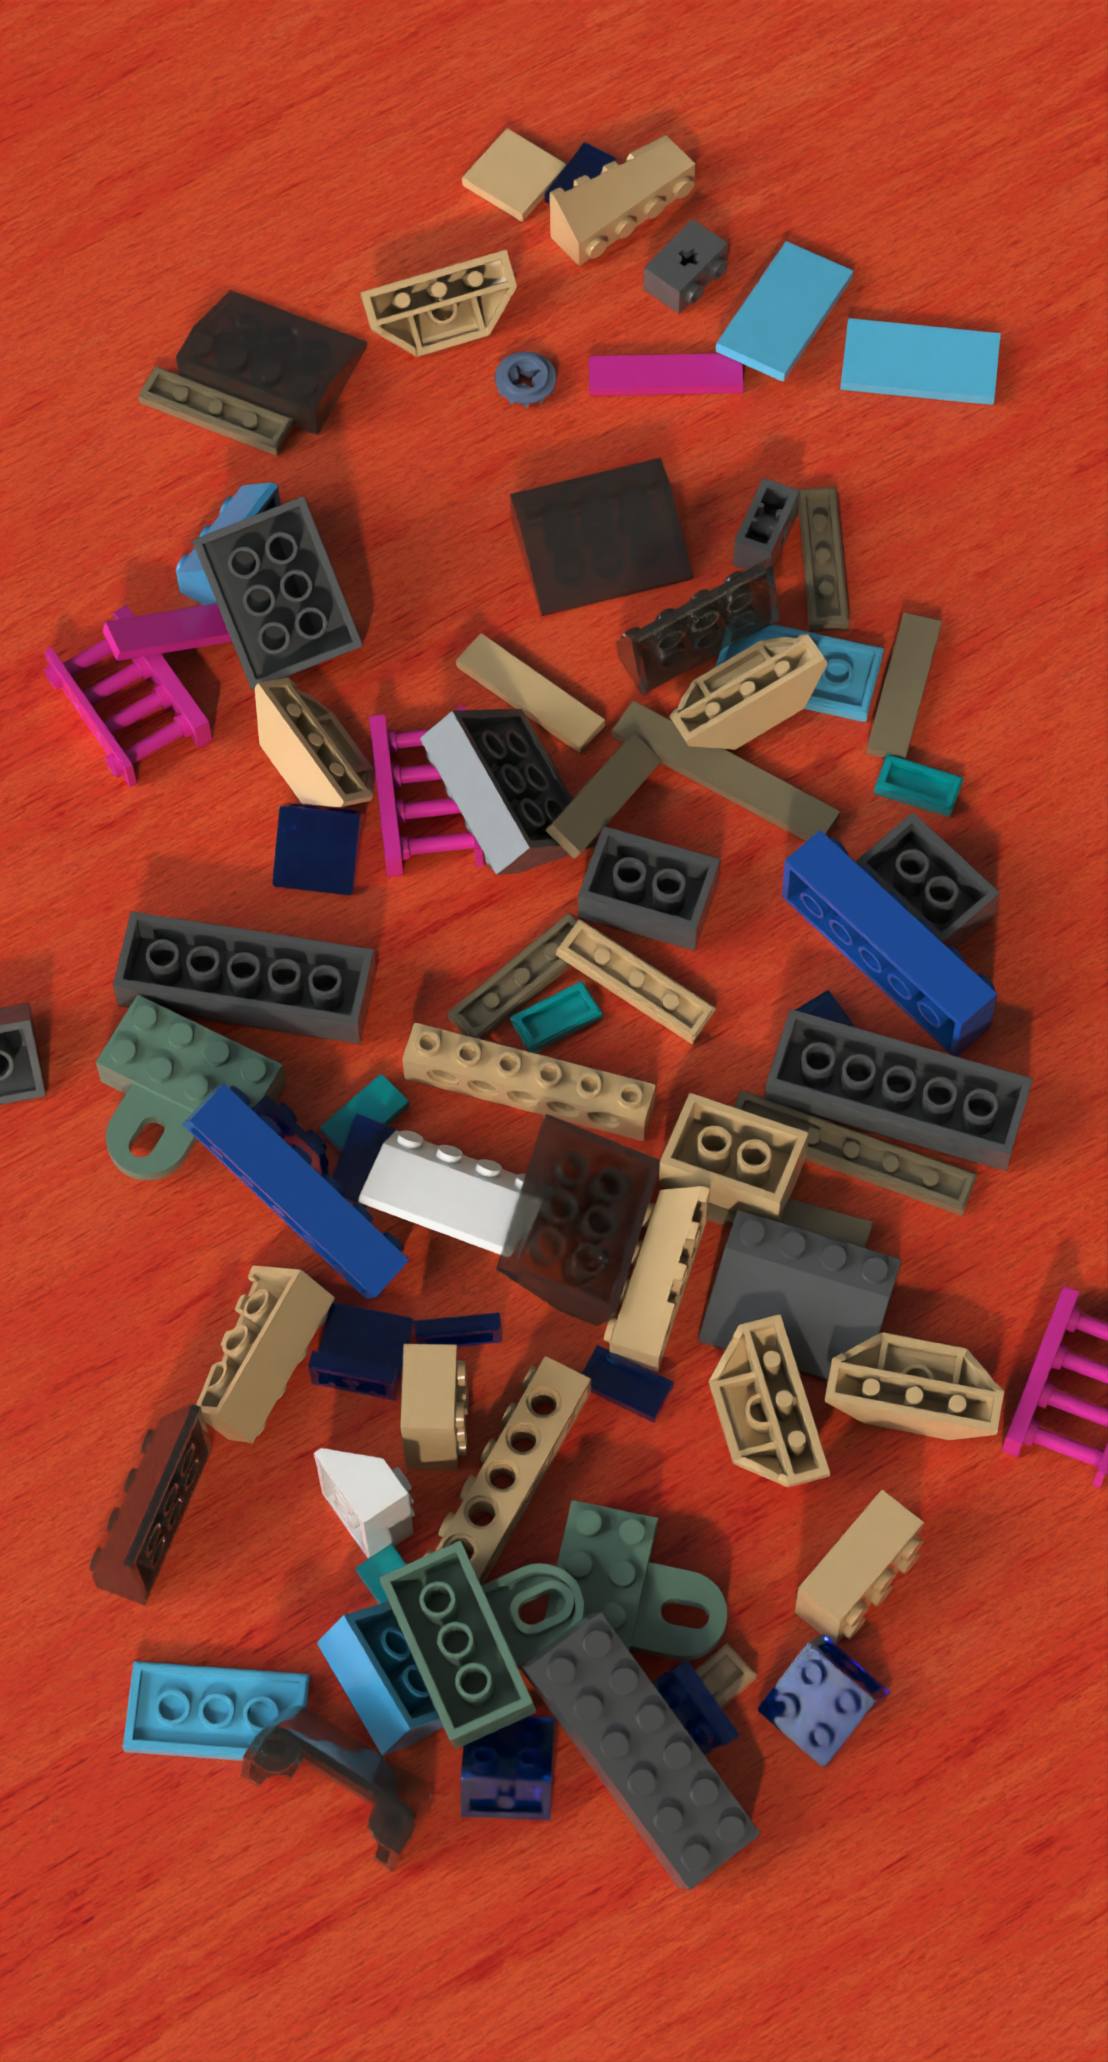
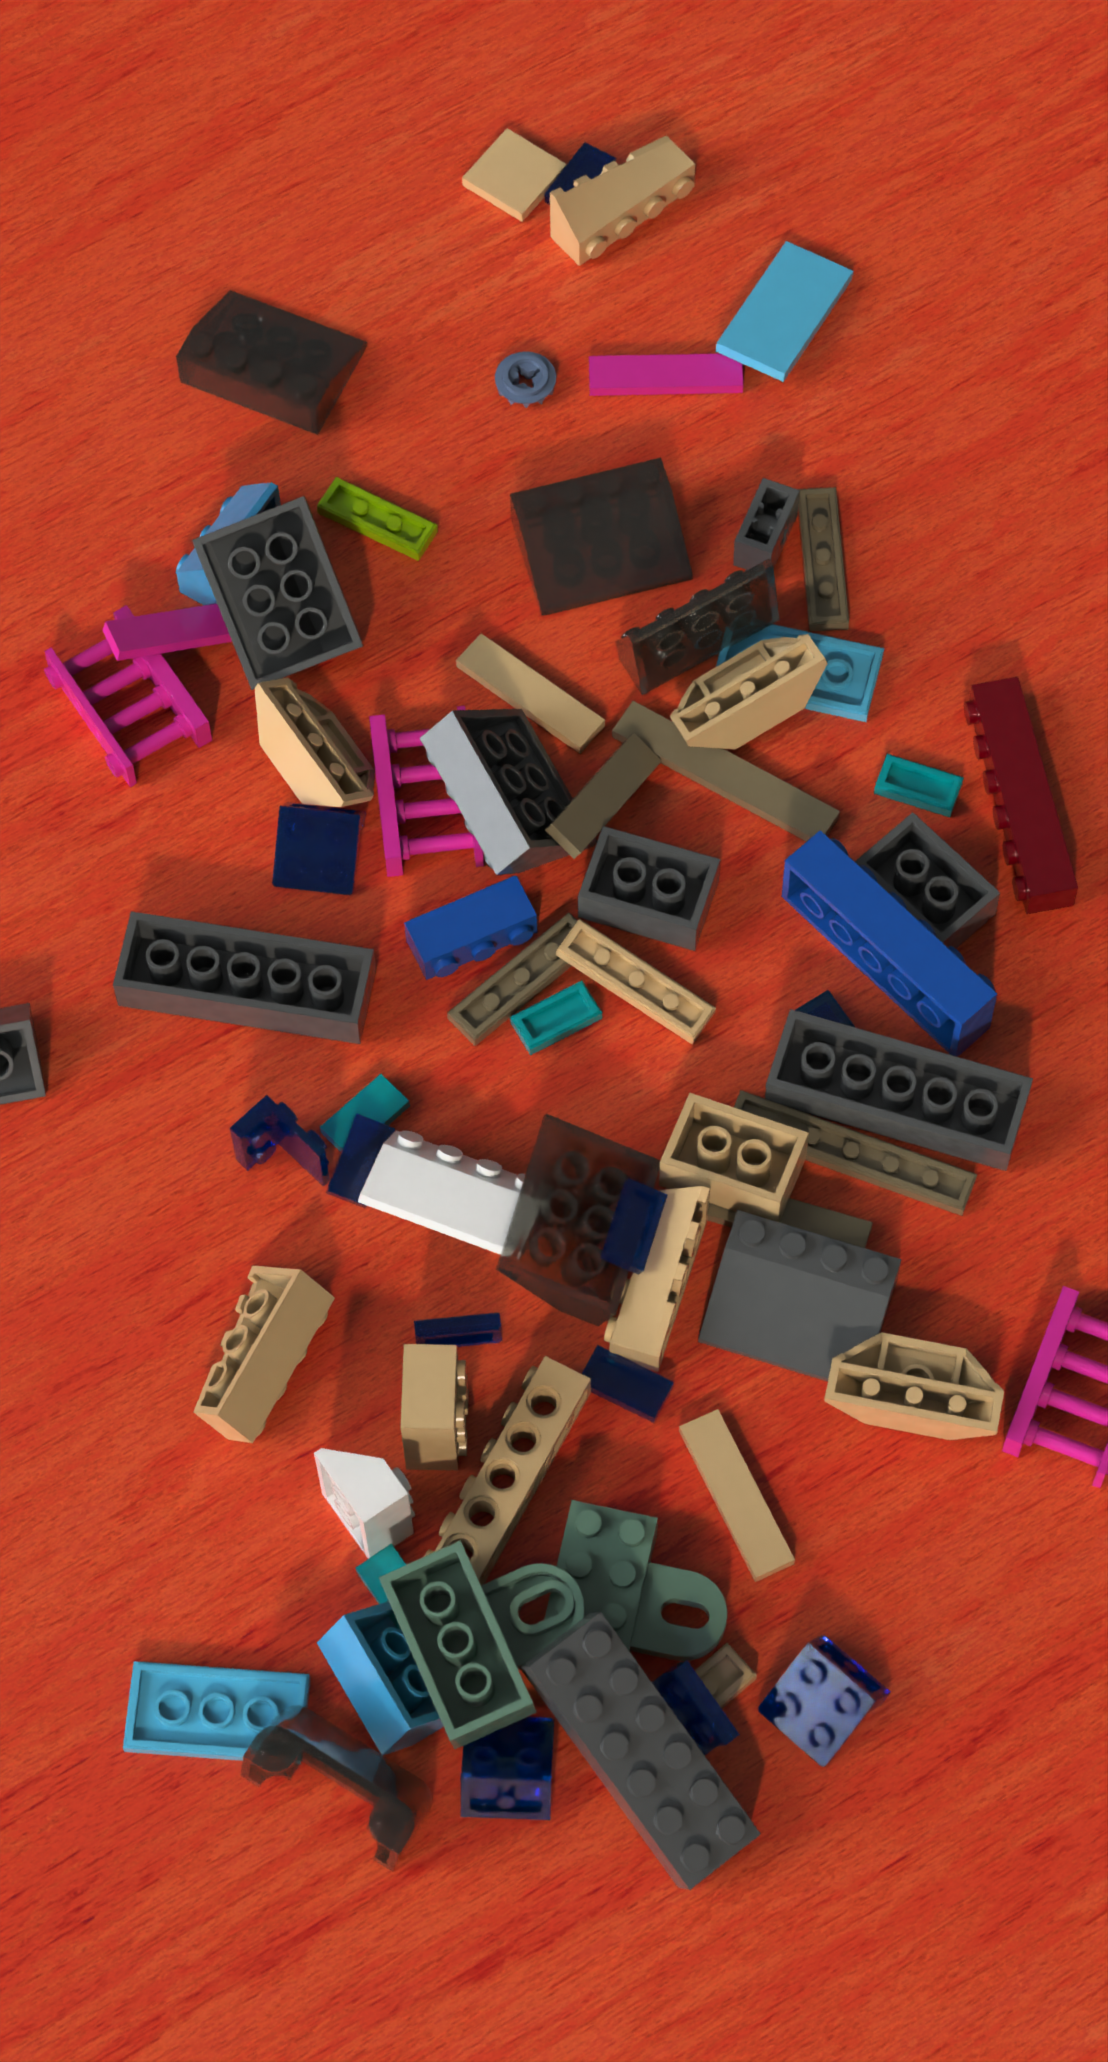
(153, 1505): clear smoke slope -> none
(166, 1073): sand green brick -> none
(216, 410): dark tan tile -> none
(296, 1191): blue brick -> none
(361, 1351): clear blue bracket -> none
(377, 518): none -> lime tile
(442, 305): tan wedge -> none
(471, 928): none -> blue brick
(529, 1081): tan brick -> none
(634, 1226): none -> clear blue tile
(686, 266): dark grey brick -> none
(736, 1495): none -> tan tile
(766, 1406): tan wedge -> none
(860, 1568): tan brick -> none
(904, 686): dark tan tile -> none
(920, 361): medium azure tile -> none
(1021, 796): none -> dark red brick

